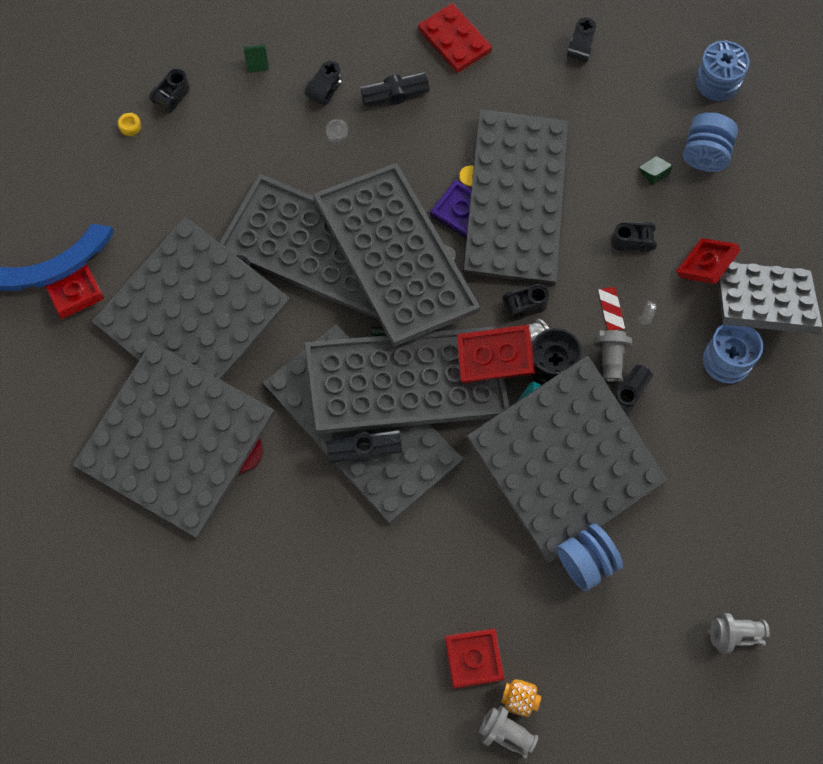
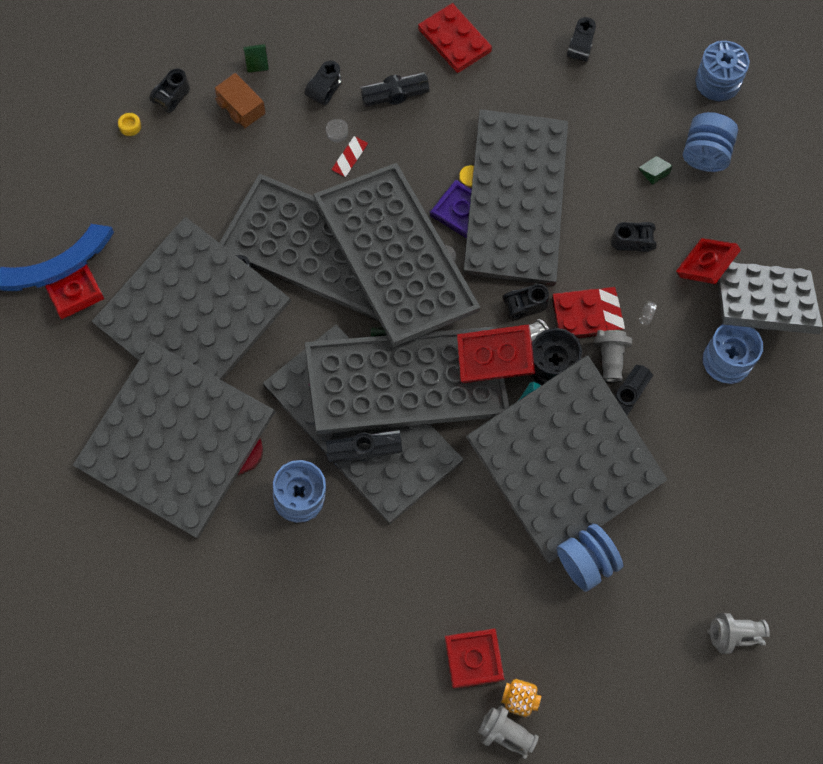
(239, 100): none -> dark orange brick
(301, 478): none -> medium blue wheel
(349, 156): none -> sticker
(579, 312): none -> red plate

